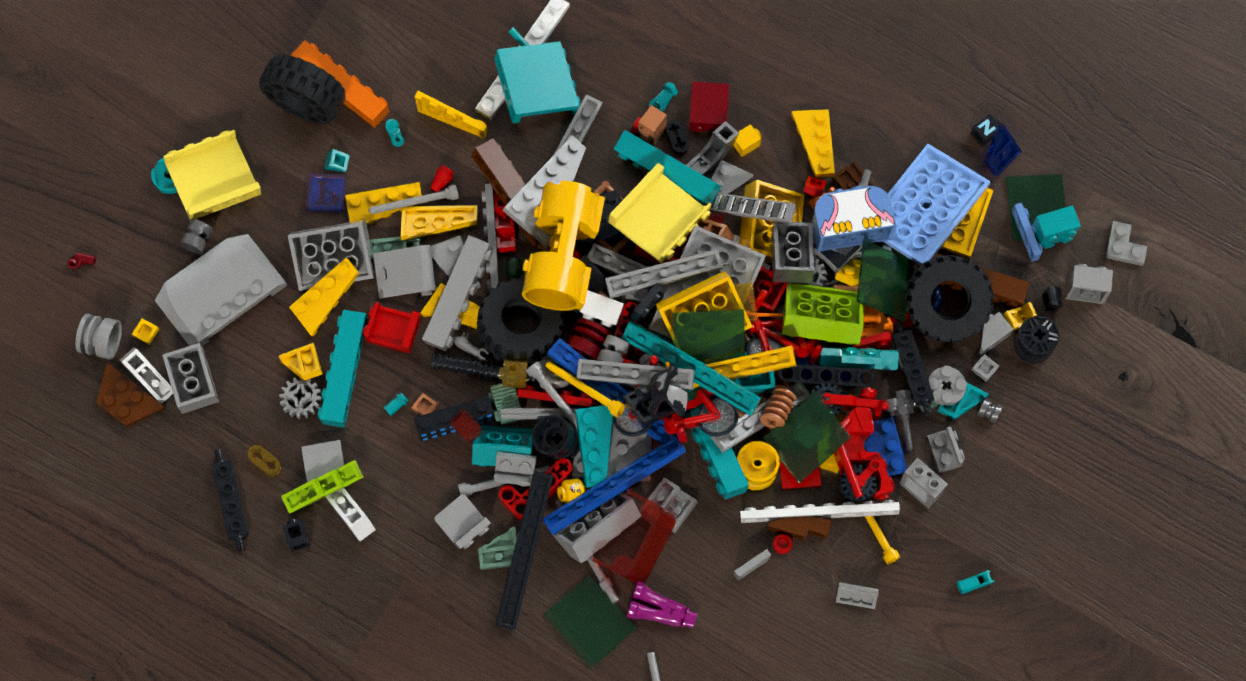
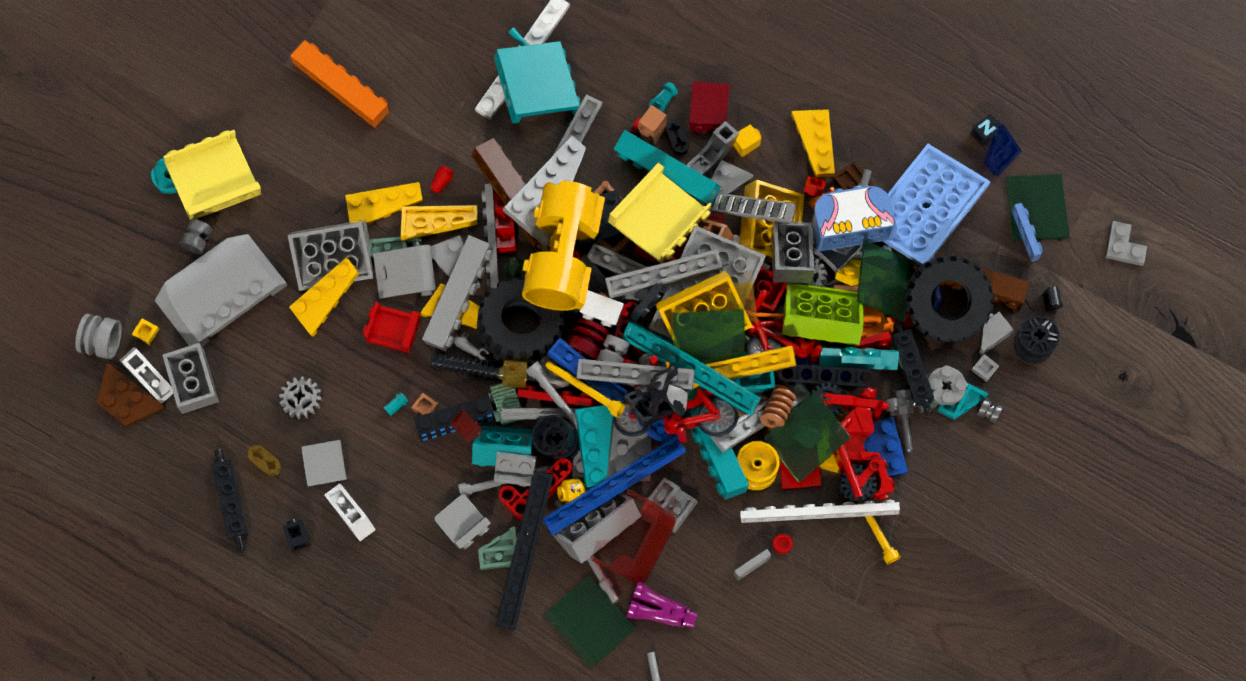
(79, 259): dark red arm -> none
(302, 89): black tyre -> none
(303, 361): yellow wing -> none
(322, 486): lime slope -> none
(326, 192): clear purple tile -> none
(336, 161): teal slope -> none
(343, 368): teal brick -> none
(394, 132): teal piece -> none
(449, 115): yellow wing -> none
(449, 193): light grey piece -> none
(801, 526): reddish brown slope -> none
(857, 595): light grey plate -> none
(920, 485): light grey window -> none
(945, 450): light grey bracket -> none
(965, 235): yellow wing -> none
(972, 583): teal bar -> none
(1017, 316): yellow bracket -> none
(1056, 227): teal brick -> none
(1089, 284): light grey brick -> none

